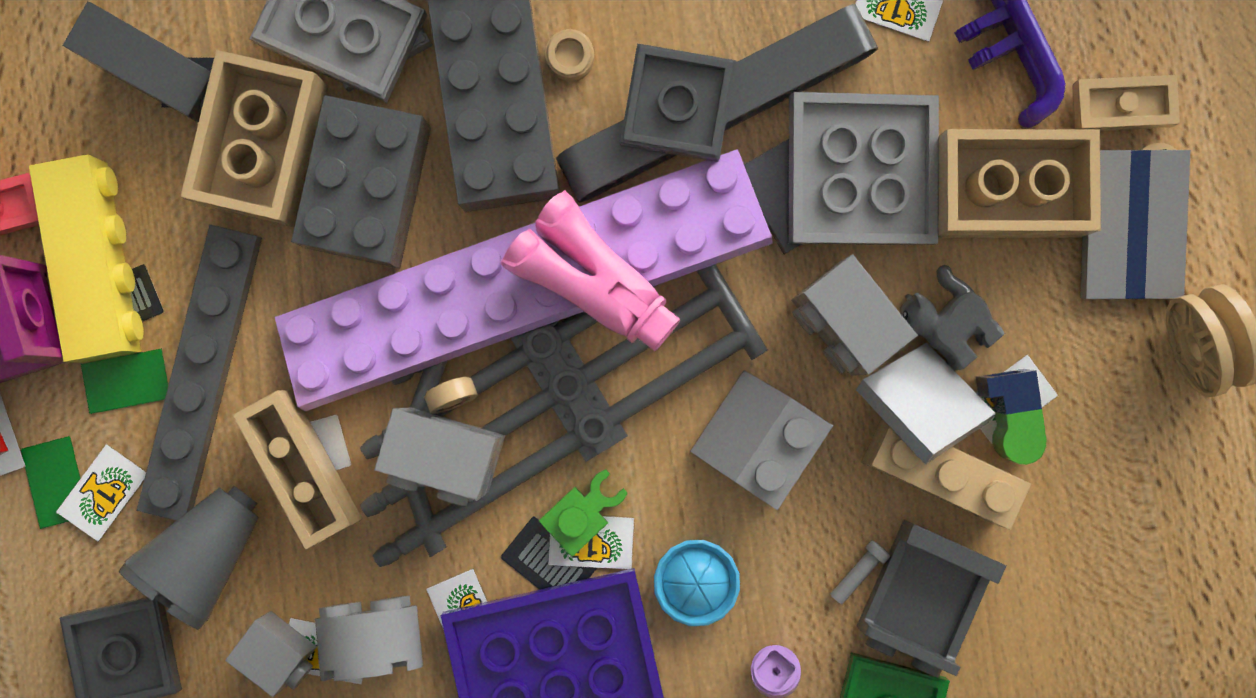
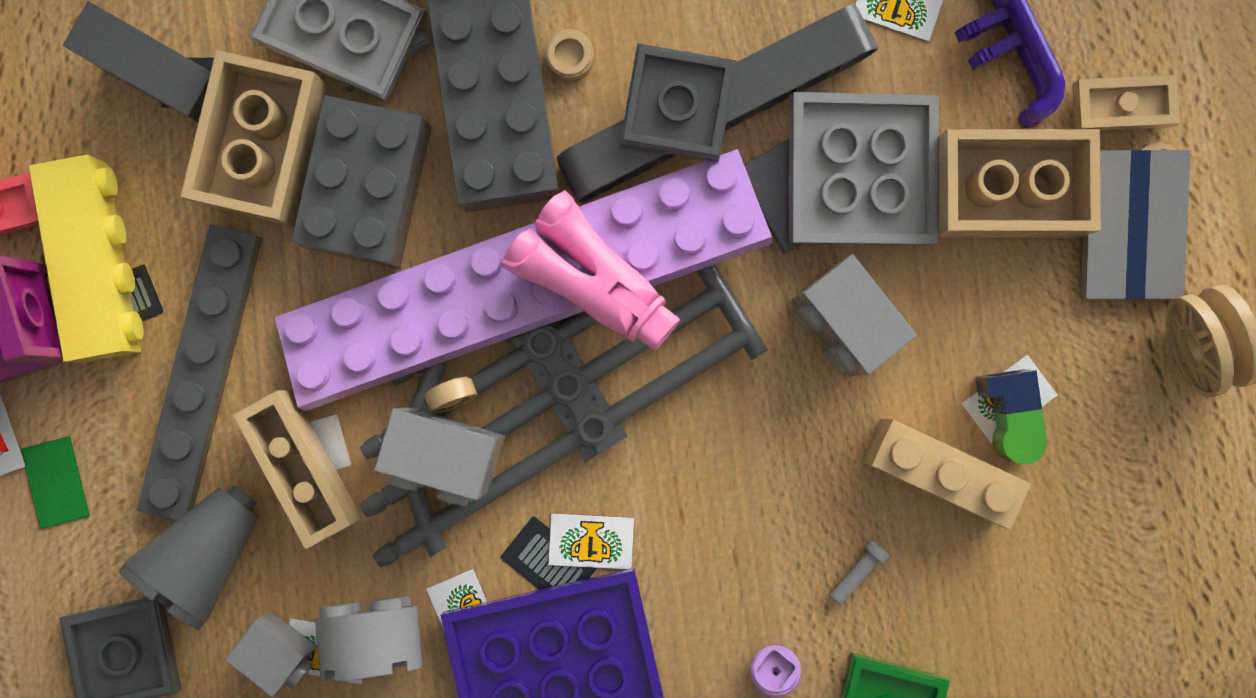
(102, 492): white sticker -> none
(125, 381): green sticker -> none
(577, 517): bright green plate -> none
(696, 583): medium azure hat -> none
(761, 439): light grey slope -> none
(925, 402): tile -> none
(926, 598): dark grey panel -> none
(958, 320): dark grey animal -> none

